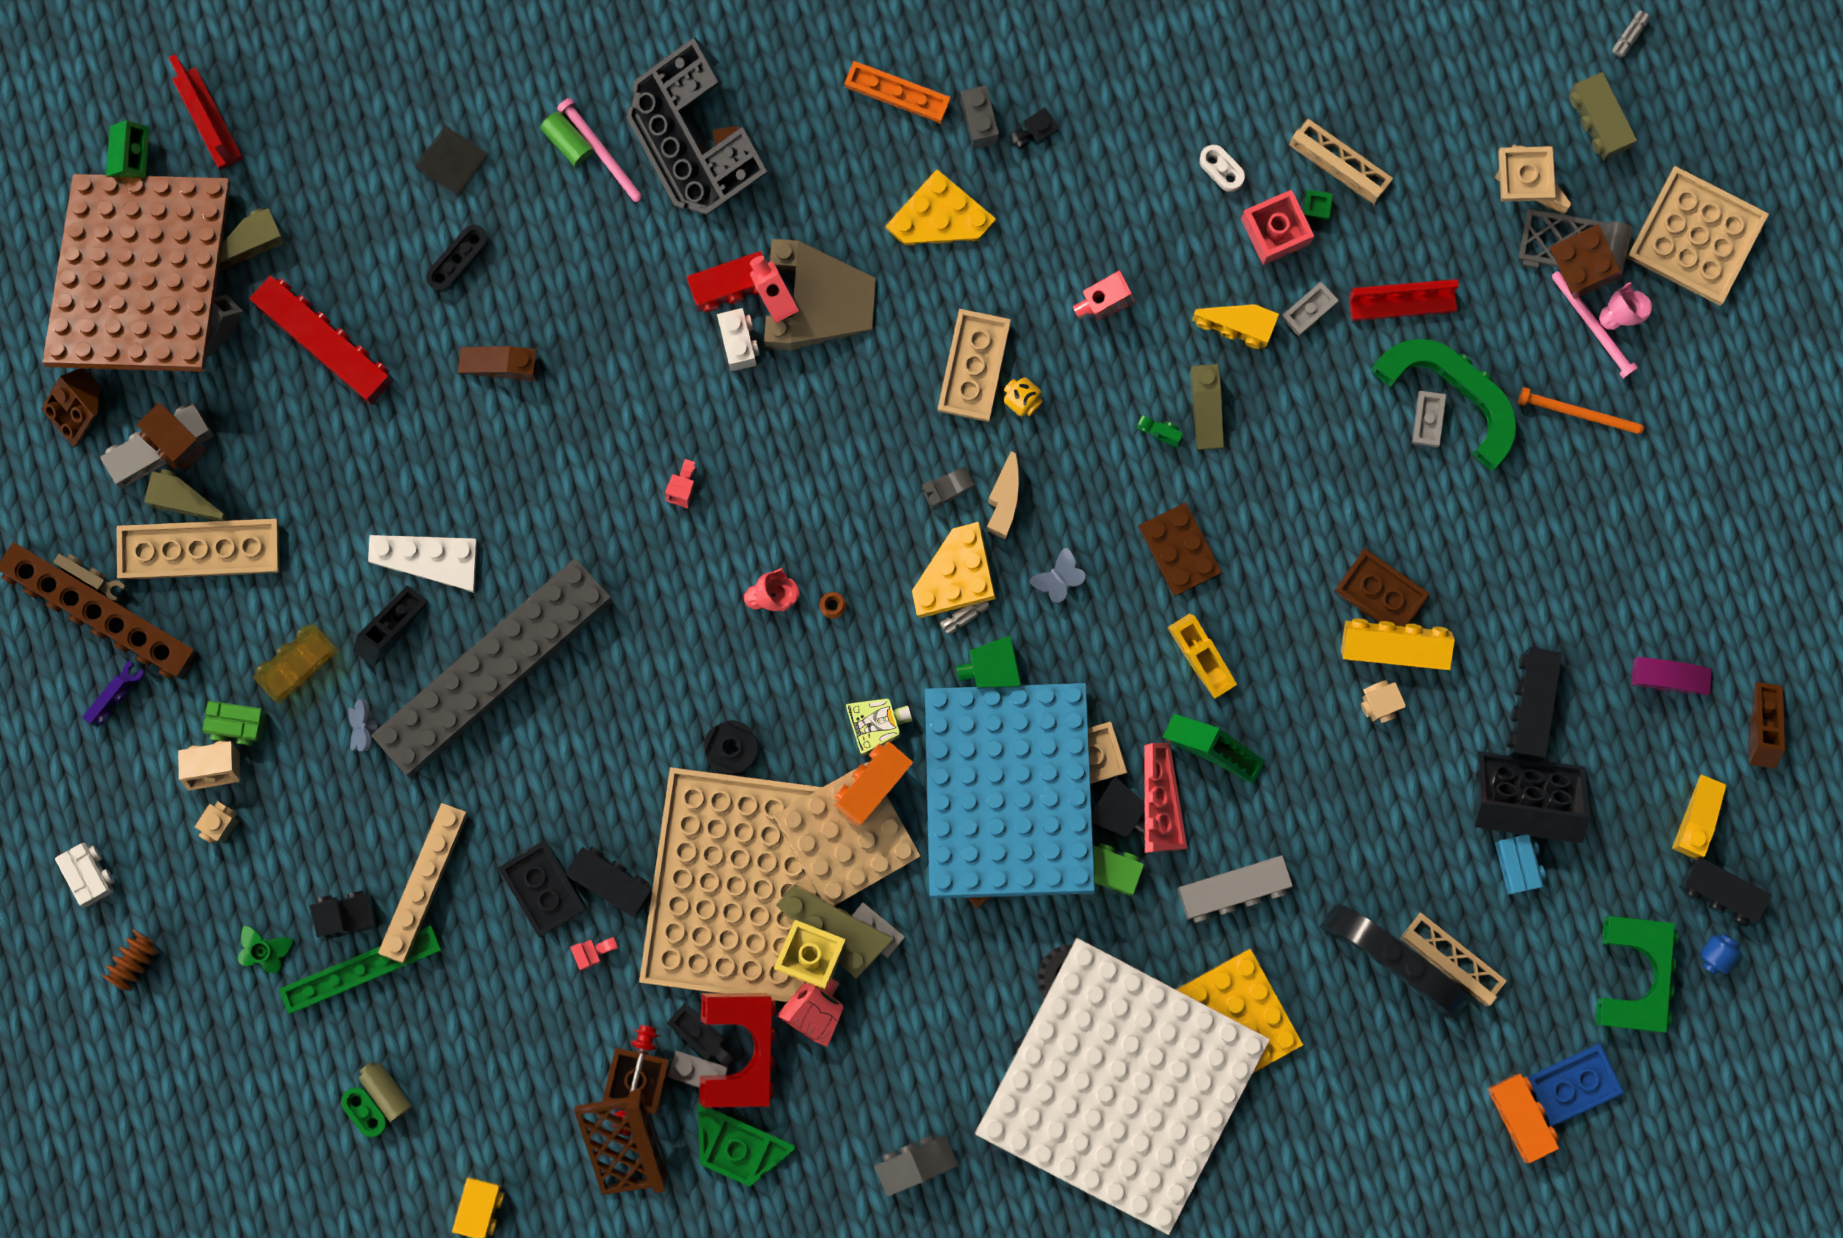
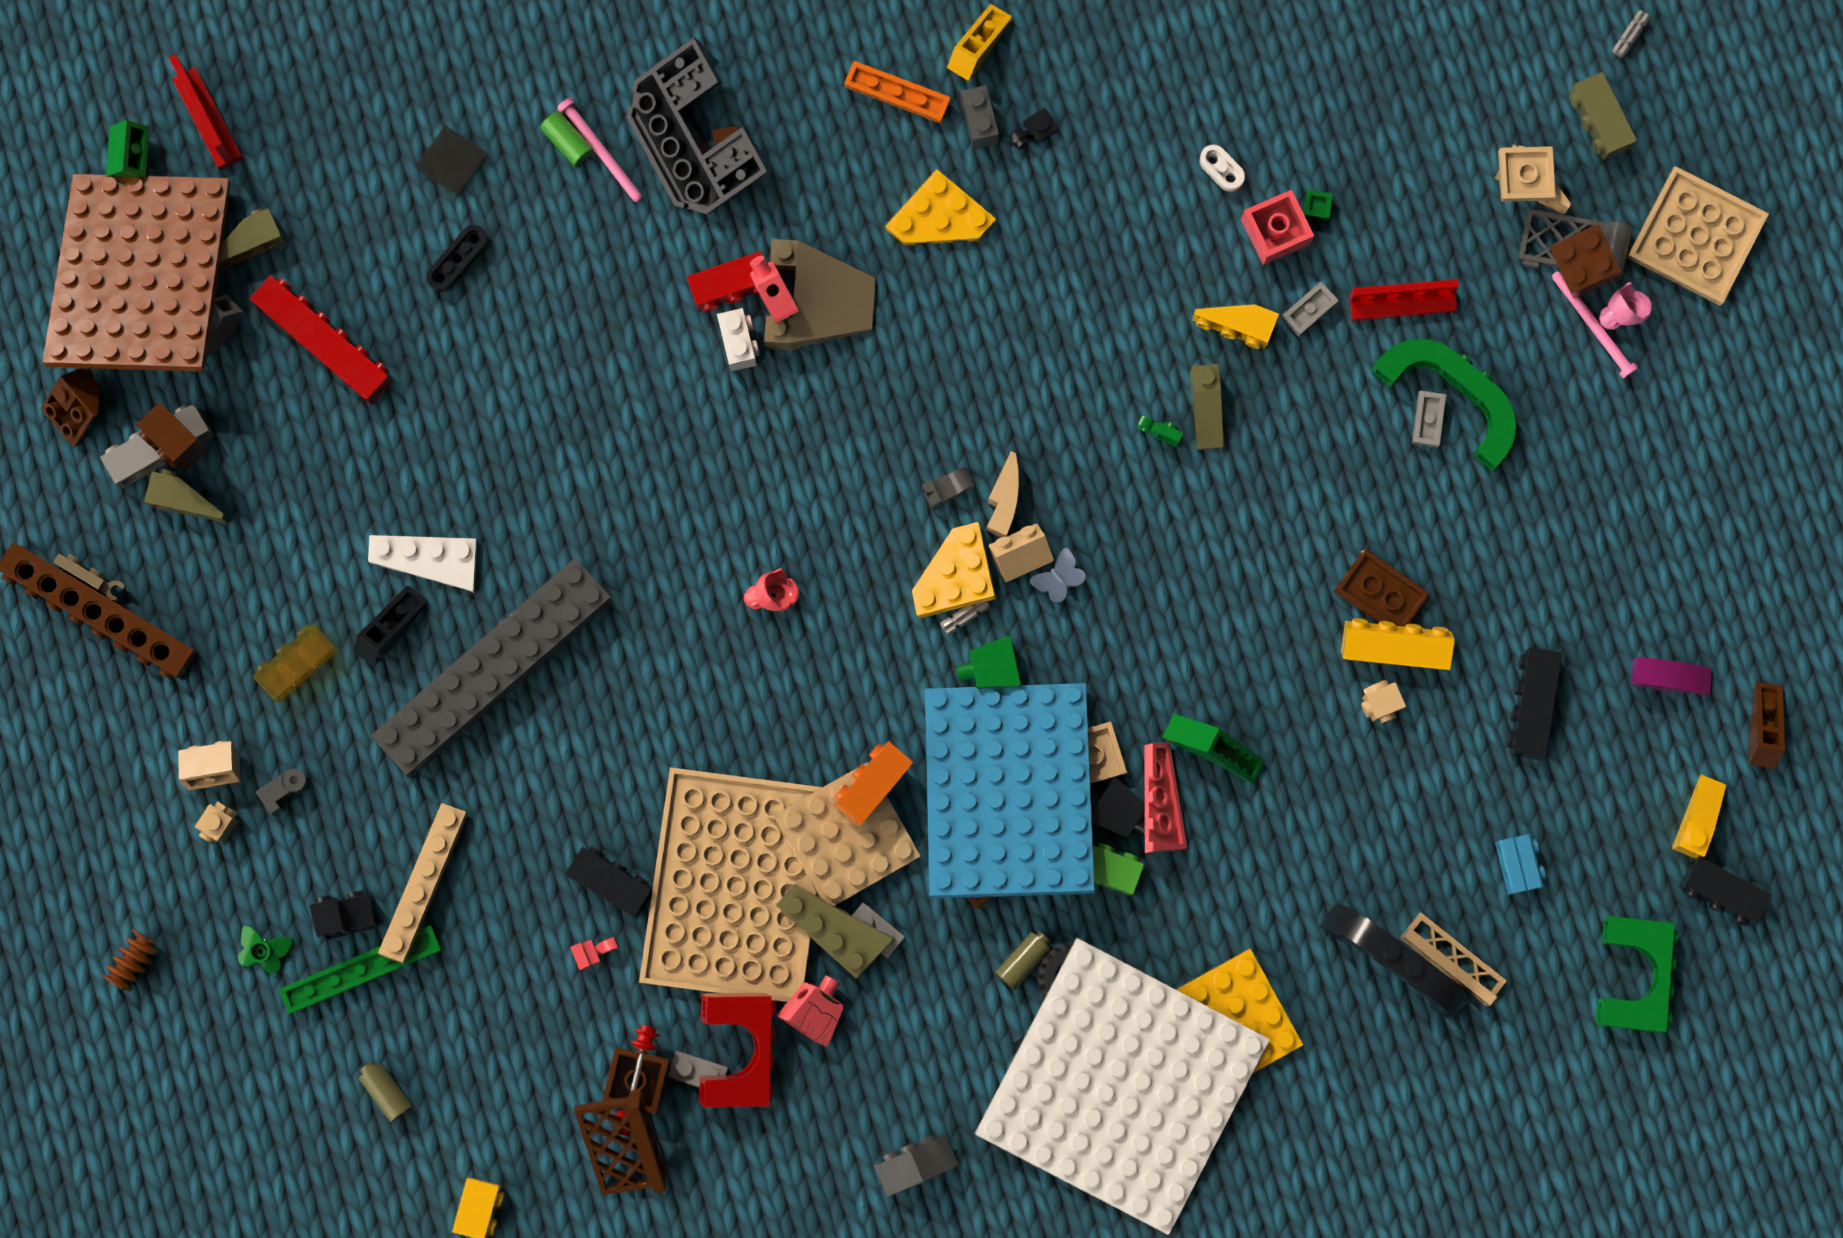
(85, 874): white brick -> none
(114, 693): dark purple plate -> none
(198, 549): tan plate -> none
(234, 722): bright green brick -> none
(281, 788): none -> dark grey leg
(362, 726): sand blue animal -> none
(362, 1114): green plate -> none
(500, 362): reddish brown slope -> none
(542, 888): black plate -> none
(681, 487): coral piece -> none
(701, 1037): black plate -> none
(725, 733): black plate -> none
(737, 1147): green wing -> none
(810, 954): light yellow slope -> none
(829, 597): dark orange plate -> none
(876, 722): torso -> none
(974, 365): tan plate -> none
(978, 42): none -> yellow slope
(1021, 552): none -> tan brick
(1023, 397): yellow head -> none
(1024, 960): none -> olive brick
(1116, 297): coral torso -> none
(1179, 549): reddish brown plate -> none
(1202, 655): yellow slope -> none
(1234, 888): light grey brick -> none
(1337, 166): tan fence -> none
(1523, 1117): orange brick -> none
(1527, 397): orange bar -> none
(1531, 797): black slope -> none
(1575, 1085): blue tile -> none
(1720, 954): blue head -> none

